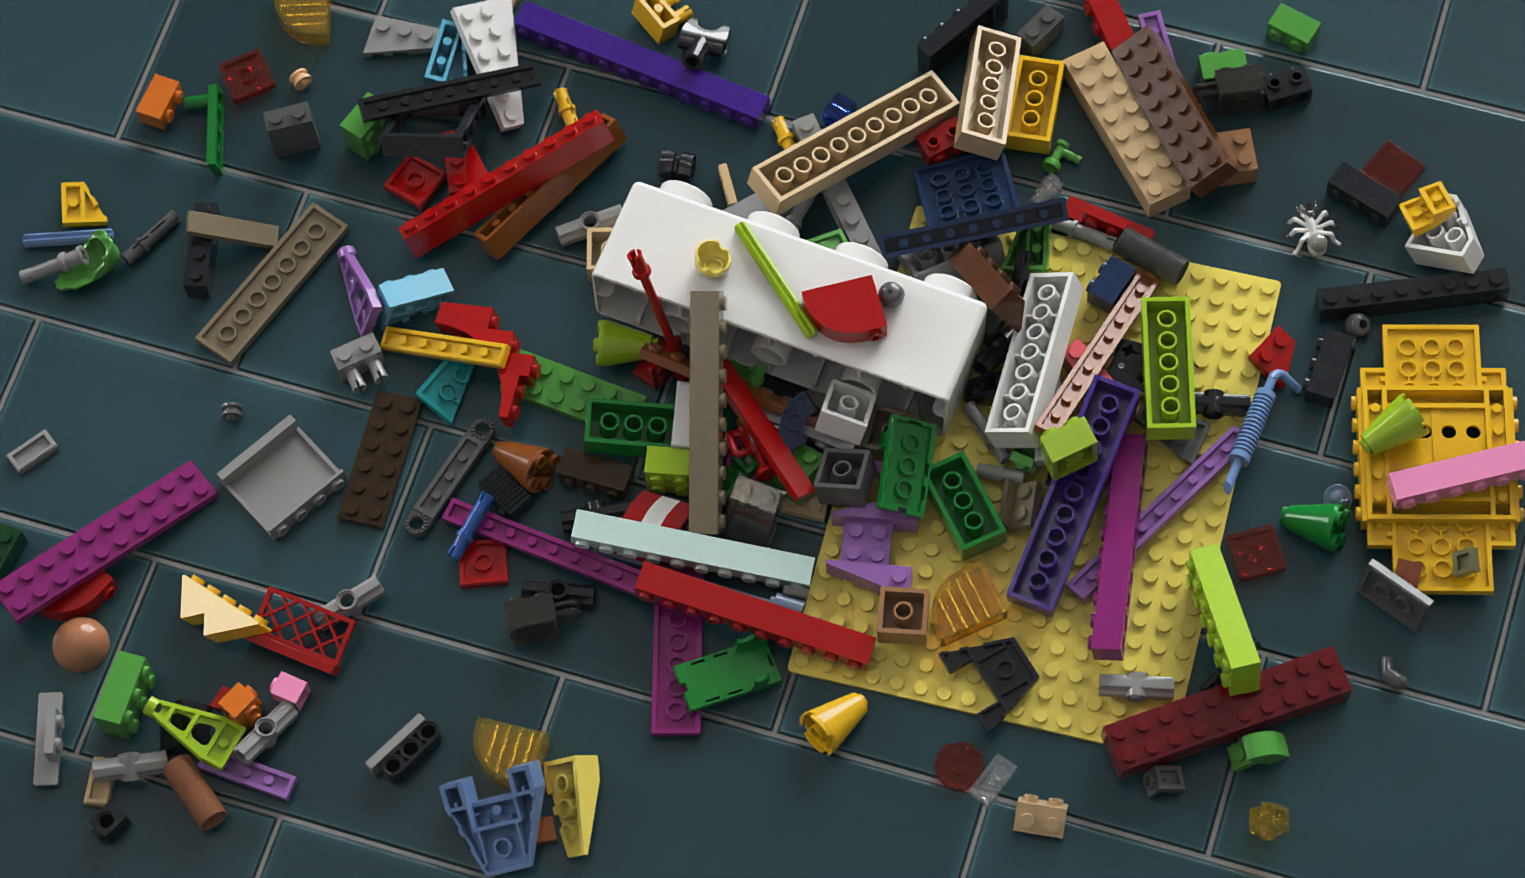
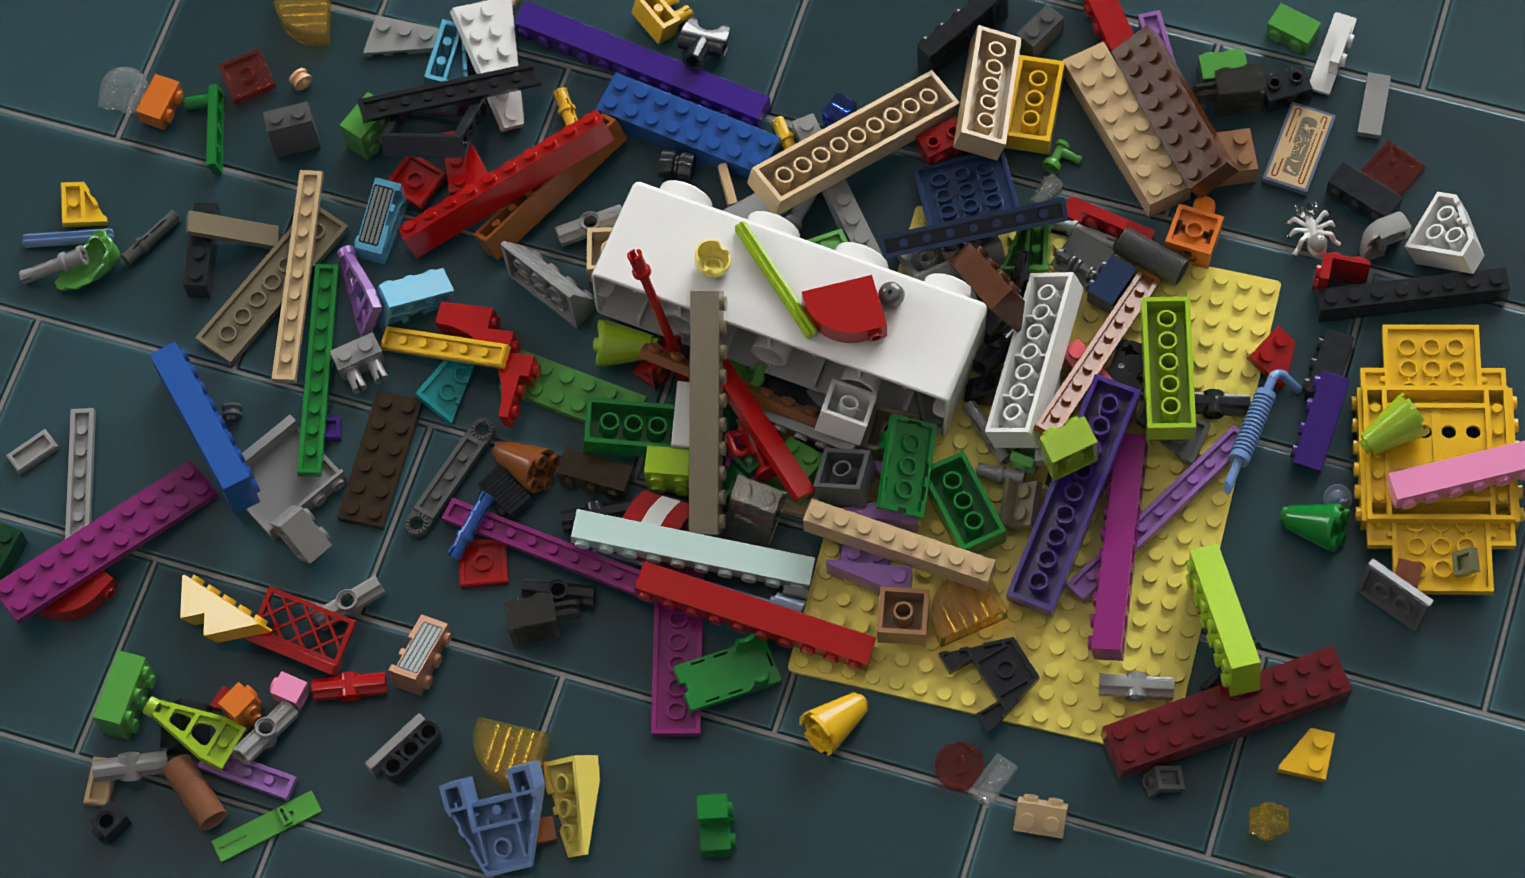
(48, 739): light grey bracket -> none
(80, 470): none -> light grey plate
(80, 644): nougat piece -> none
(122, 89): none -> clear slope
(206, 427): none -> blue brick
(266, 826): none -> bright green piece
(297, 277): none -> tan plate
(301, 533): none -> light grey brick
(318, 371): none -> green plate
(333, 429): none -> dark purple tile
(349, 686): none -> red piece
(381, 221): none -> wedge
(421, 655): none -> nougat wedge
(547, 283): none -> light grey slope
(687, 126): none -> blue brick
(715, 822): none -> green brick
(794, 419): dark blue tile -> none
(899, 545): none -> tan brick
(1082, 256): none -> dark grey hinge
(1195, 231): none -> orange brick
(1256, 553): clear red plate -> none
(1256, 748): bright green brick -> none
(1299, 148): none -> tile
(1310, 756): none -> yellow wing
(1321, 421): none -> dark purple brick
(1333, 53): none -> white bracket
(1342, 269): none -> red bracket
(1357, 325): dark grey piece -> none
(1374, 105): none -> light grey tile
(1383, 233): none -> light grey brick
(1391, 676): dark grey arm -> none
(1428, 209): yellow slope -> none

